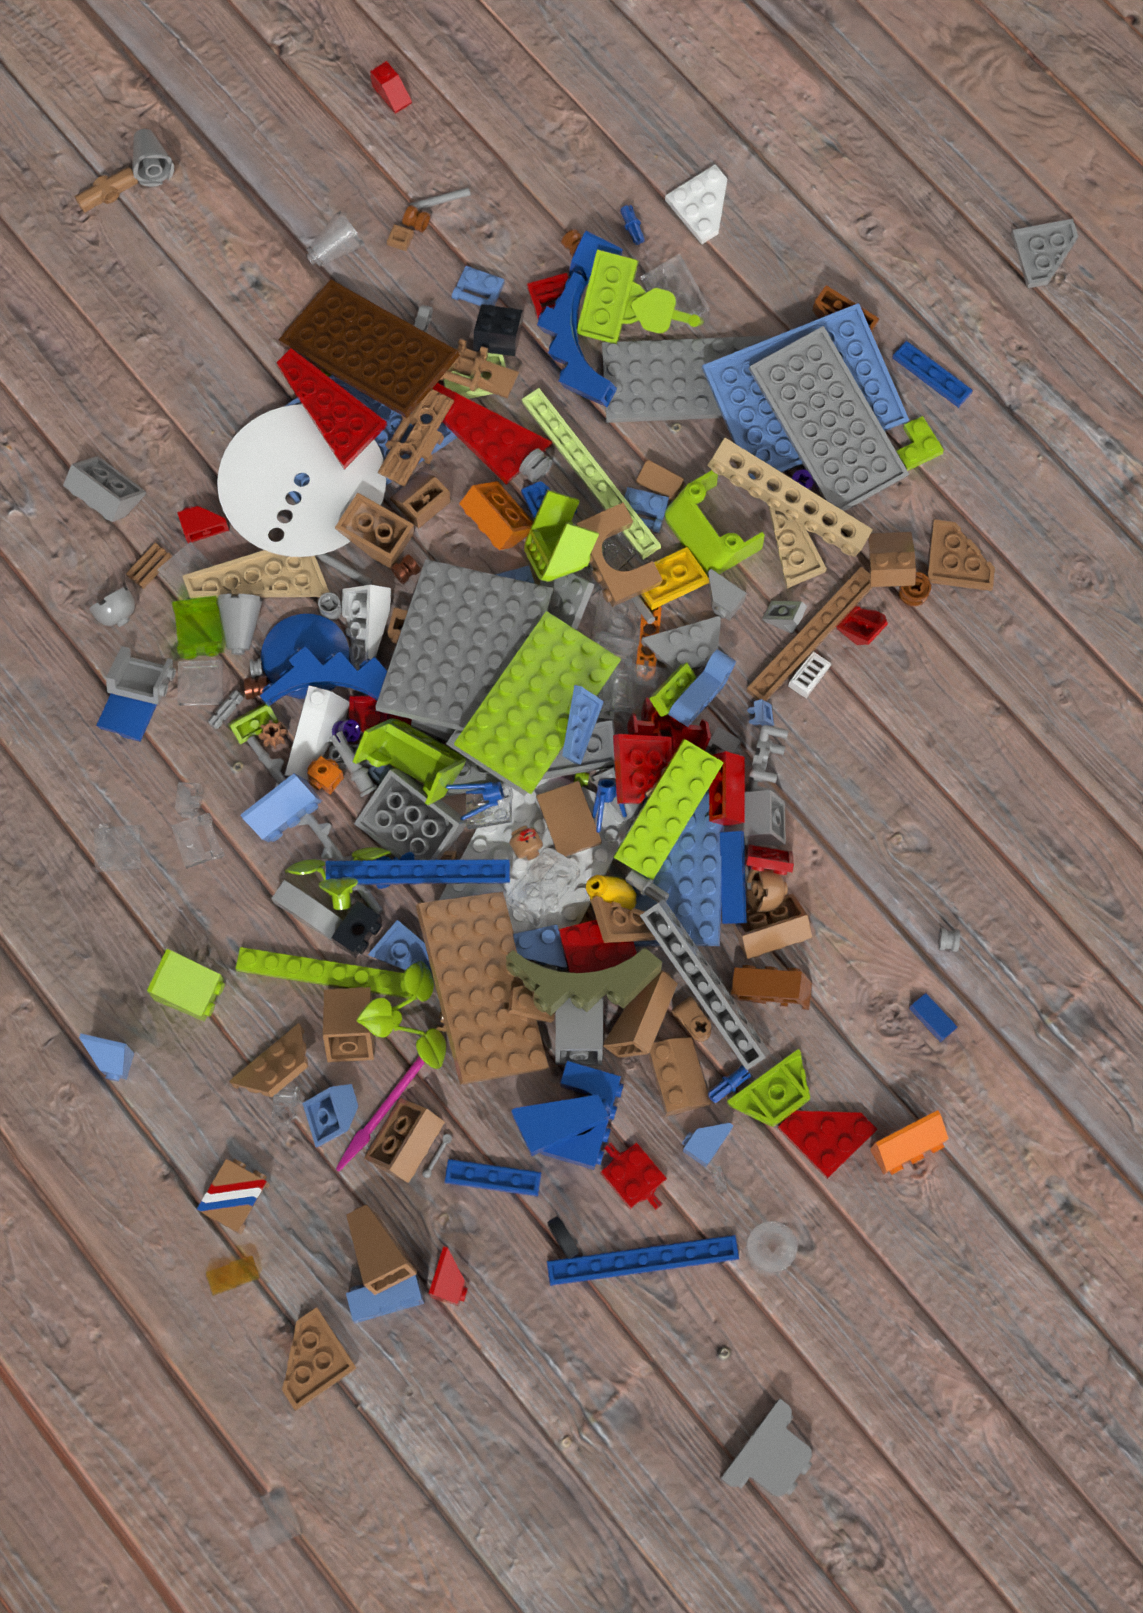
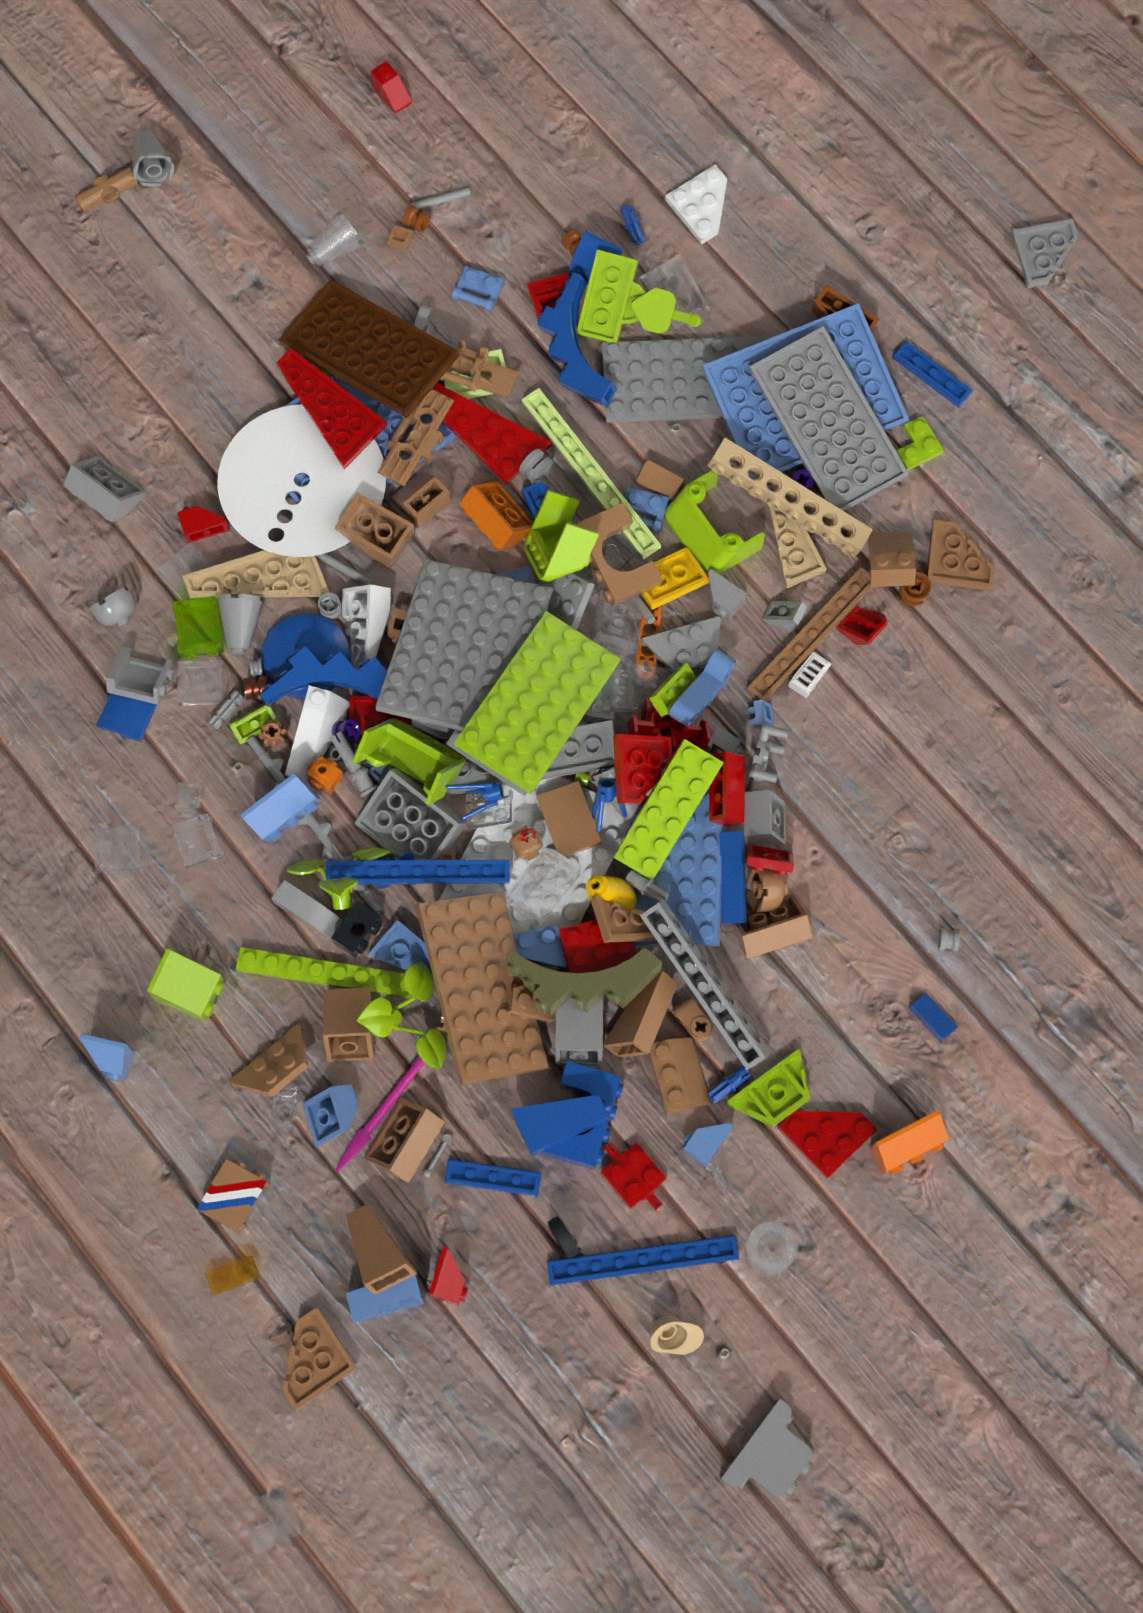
(135, 577): medium nougat tile -> none
(405, 569): copper wheel -> none
(498, 329): black brick -> none
(581, 723): medium blue wing -> none
(674, 1336): none -> tan piece
(771, 986): dark orange wedge -> none

